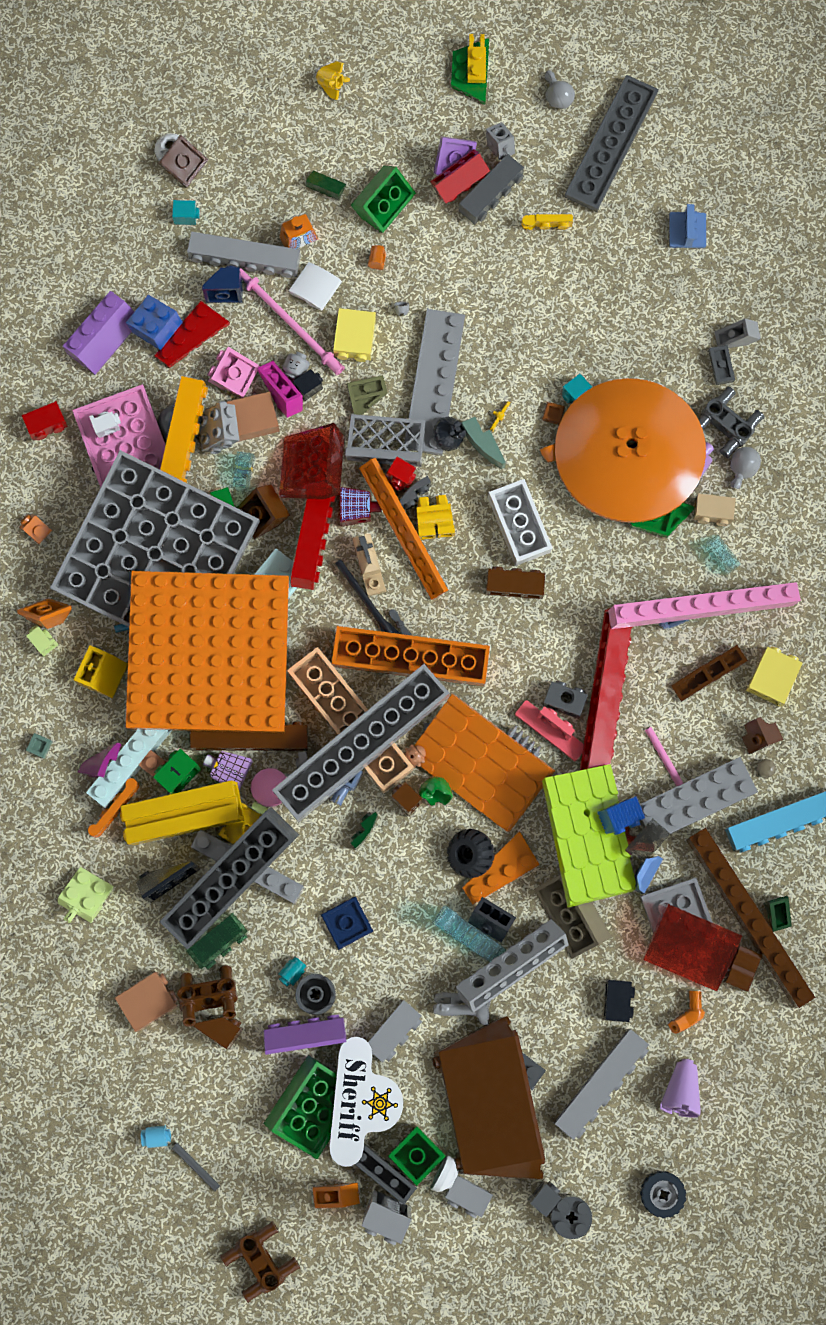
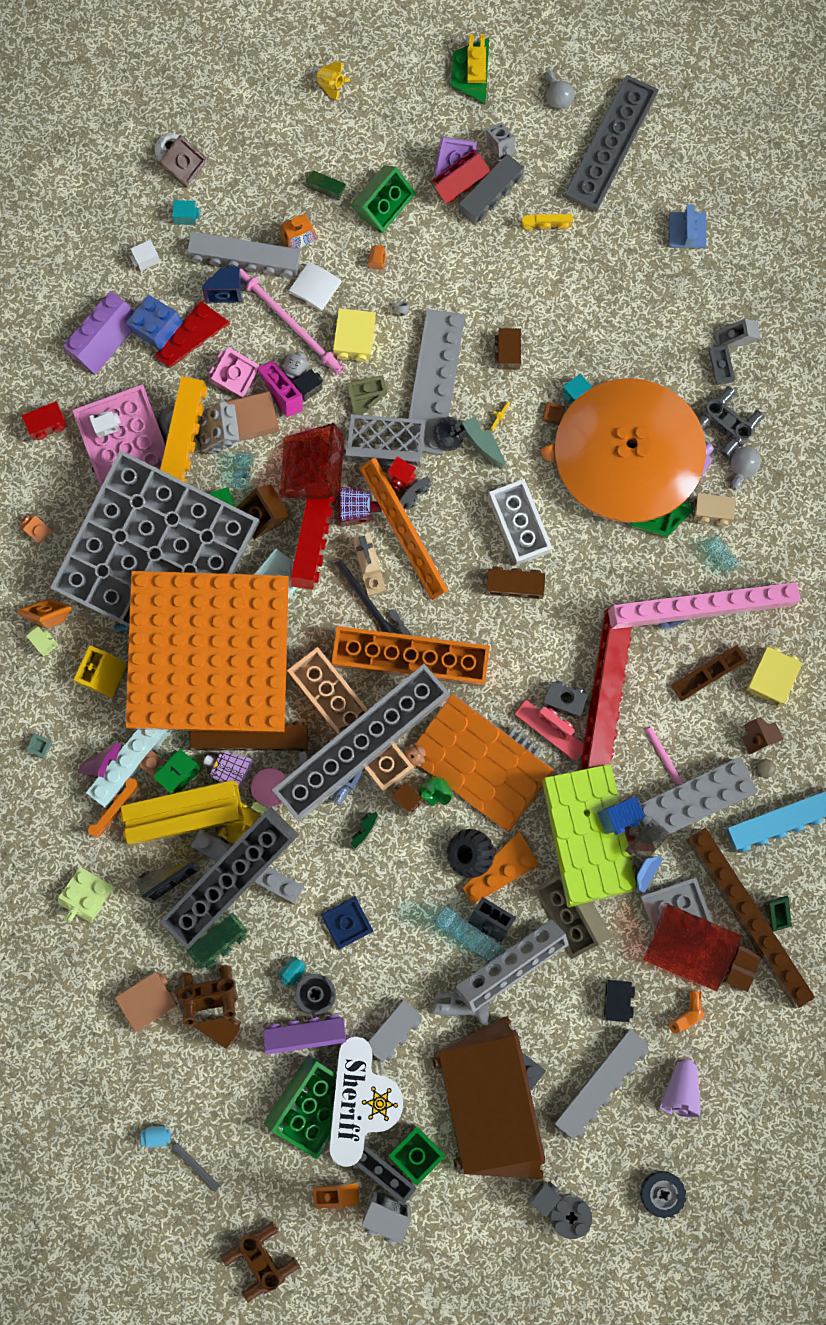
(144, 255): none -> white brick
(435, 515): yellow hips -> none
(445, 1175): white piece -> none
(468, 1196): light grey brick -> none
(509, 349): none -> reddish brown brick

